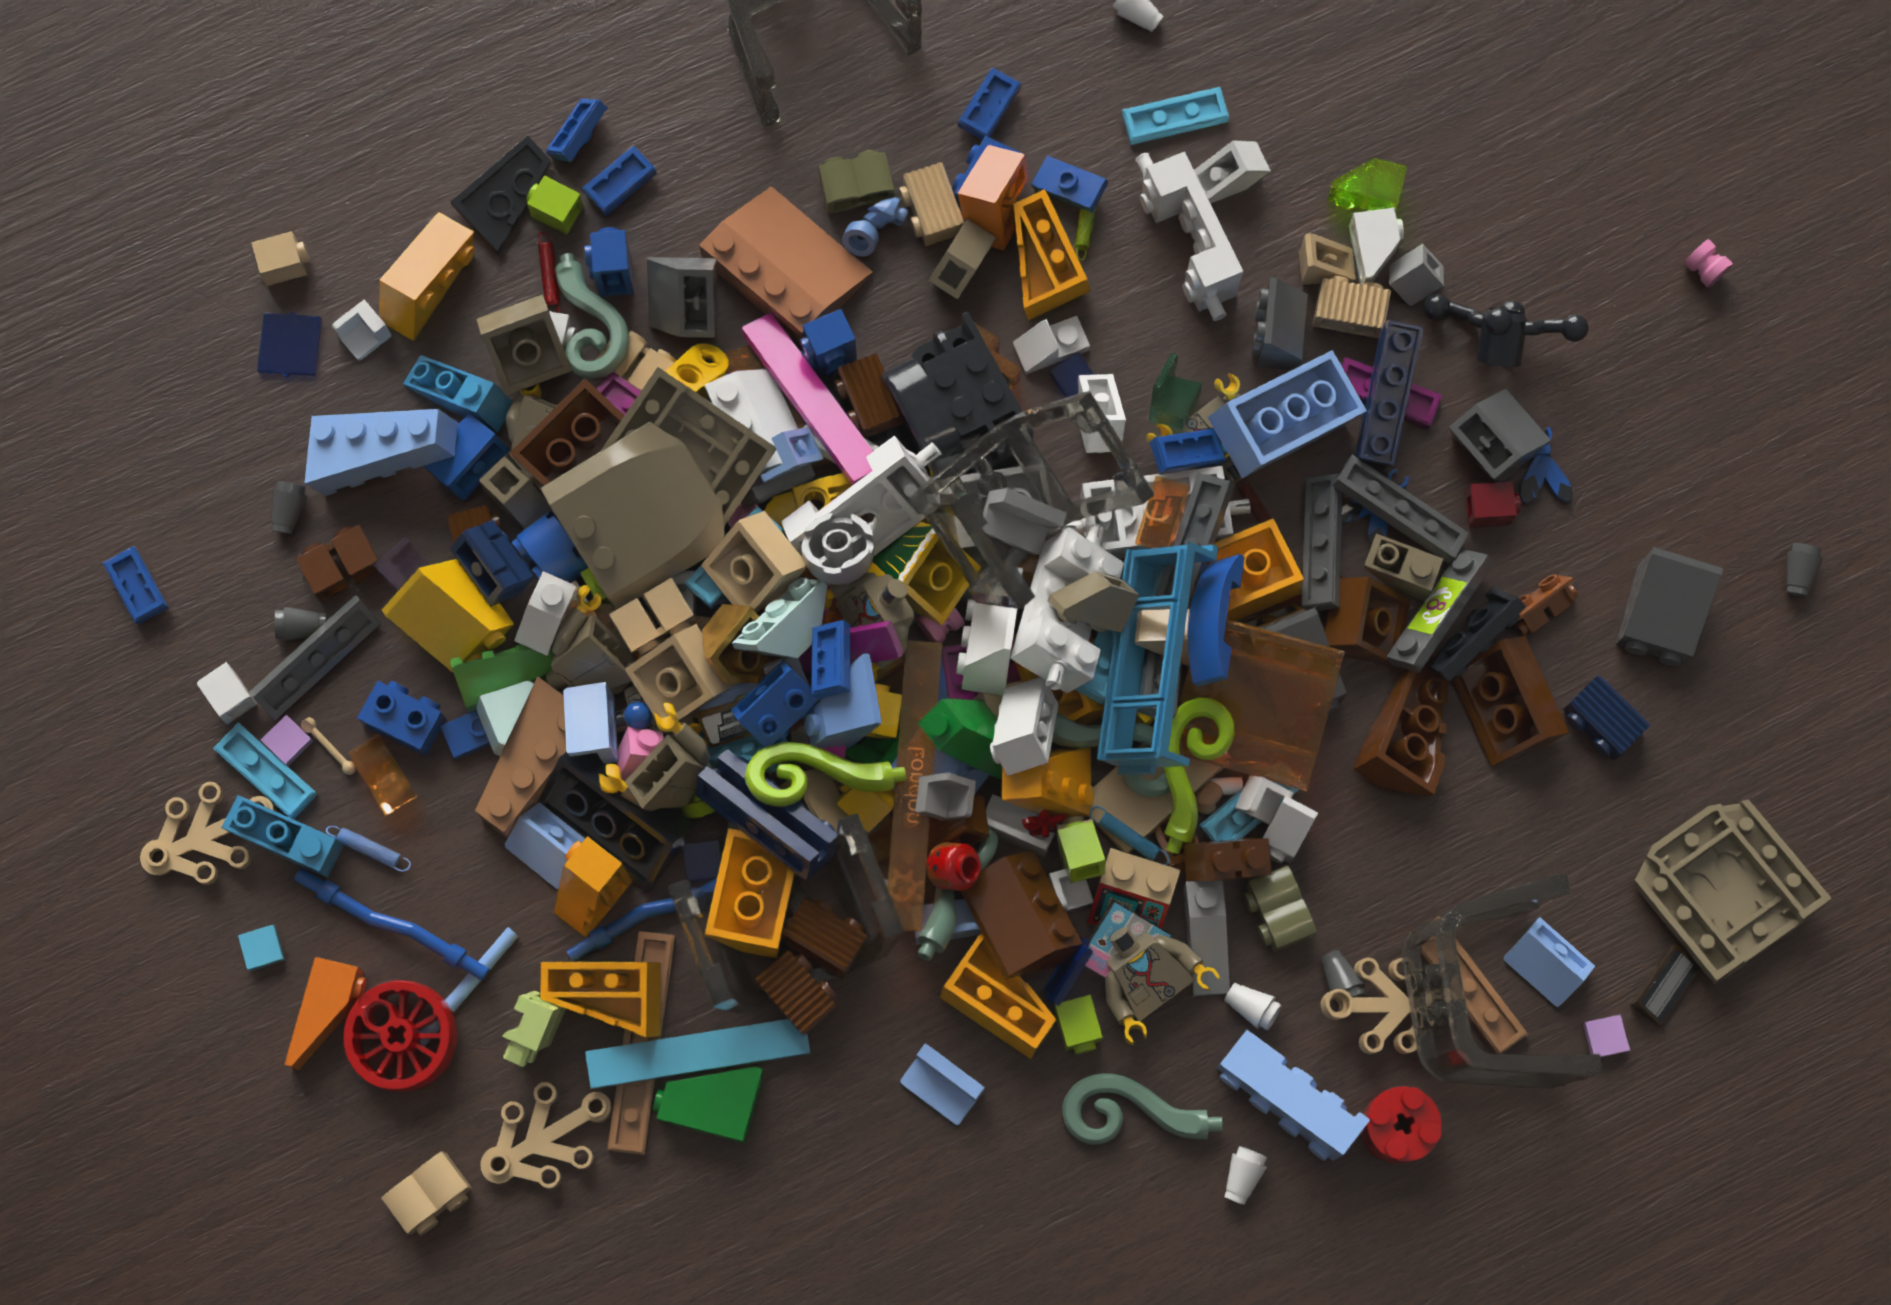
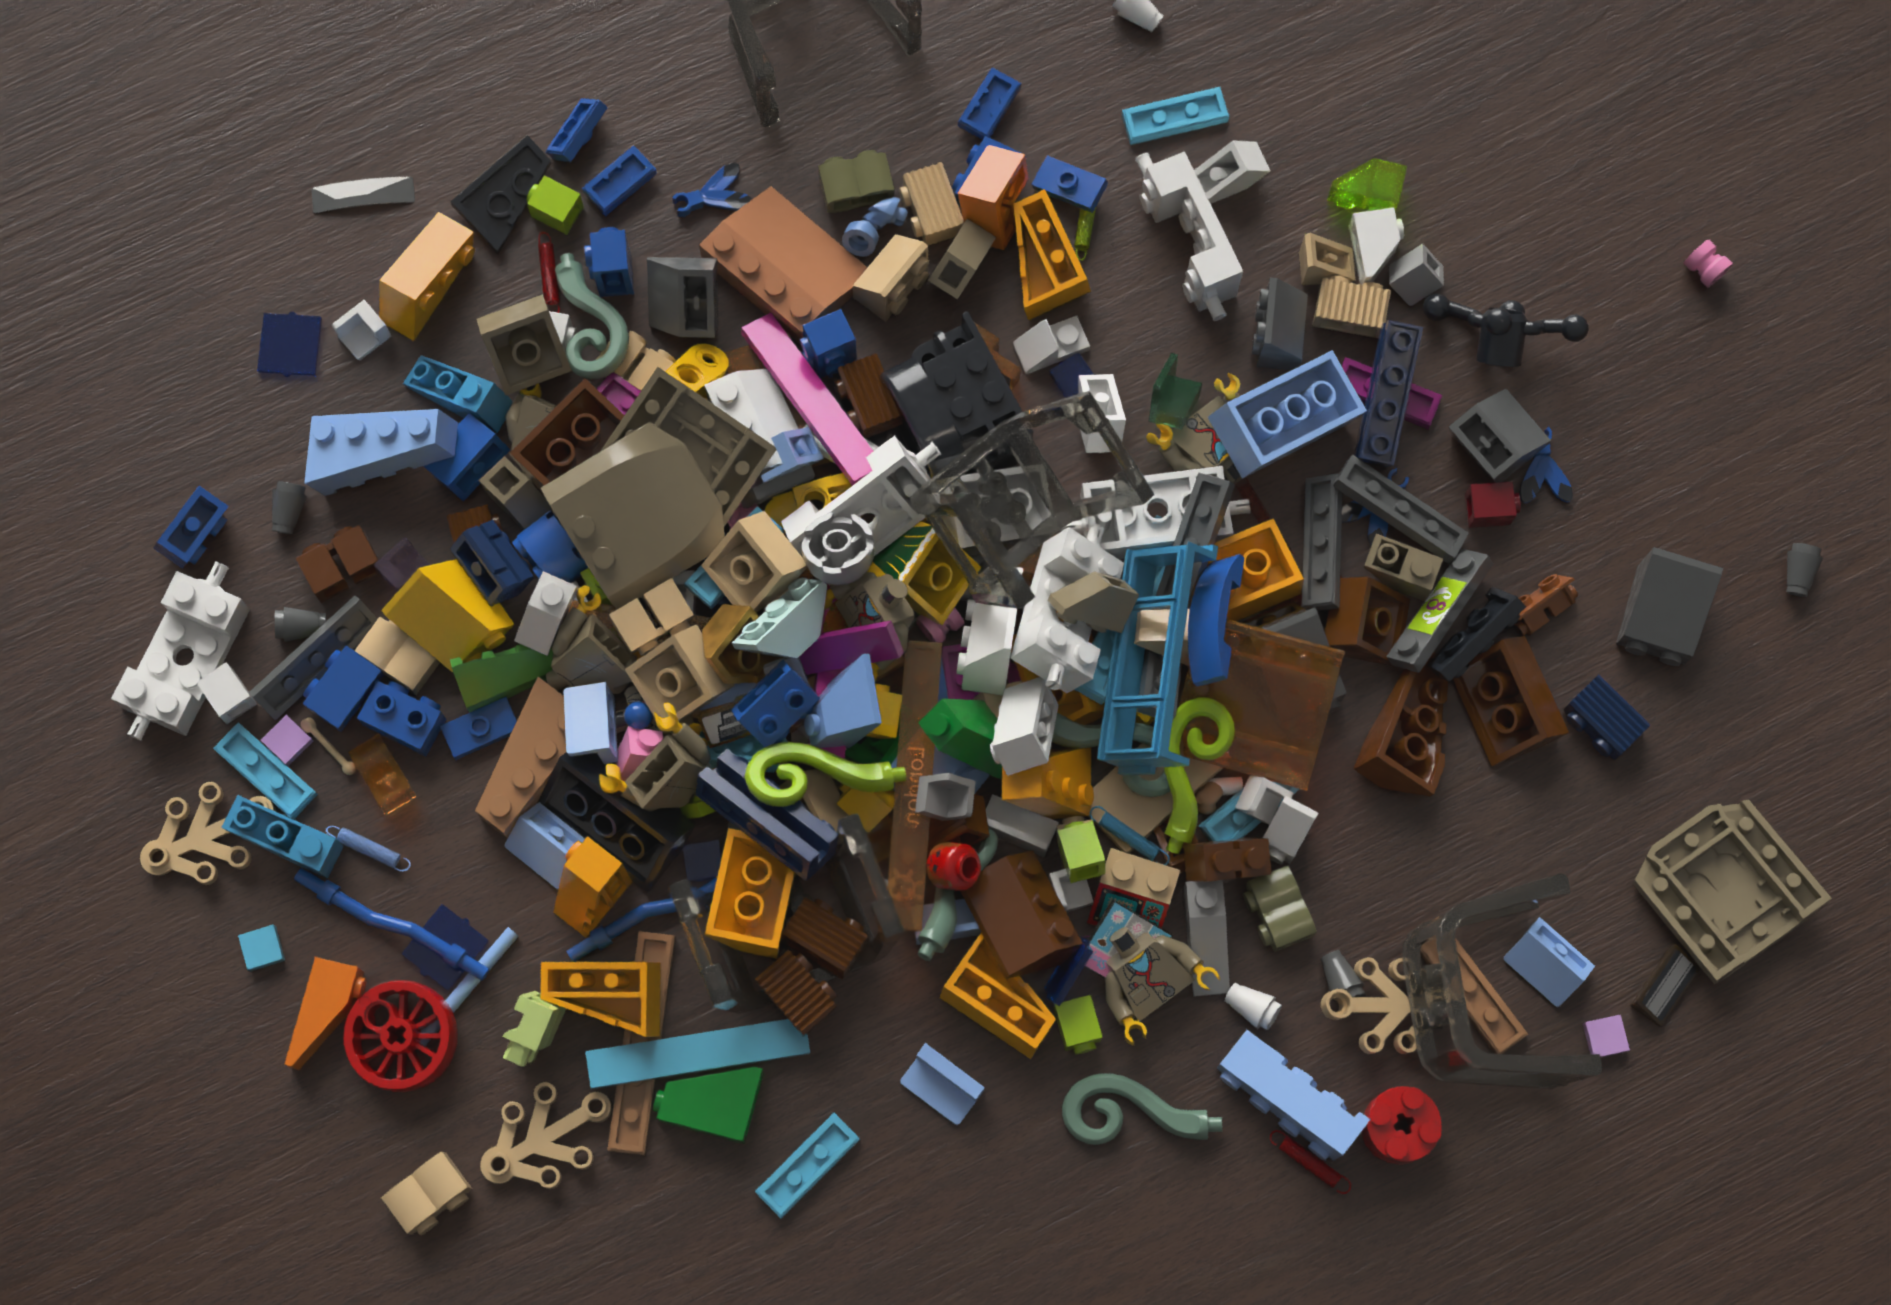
(135, 585): blue plate -> none
(190, 527): none -> blue brick
(198, 619): none -> white brick
(280, 258): tan brick -> none
(342, 687): none -> blue brick
(363, 193): none -> dark grey sticker
(397, 655): none -> tan brick
(452, 930): none -> clear blue piece
(501, 711): light aqua slope -> none
(714, 193): none -> blue piece
(807, 1165): none -> medium azure tile
(830, 659): blue plate -> none
(893, 276): none -> tan slope
(1020, 519): light grey panel -> none
(1042, 824): red plant -> none
(1162, 513): clear orange slope -> none
(1187, 451): blue plate -> none
(1244, 1174): white cone -> none
(1310, 1162): none -> red piece

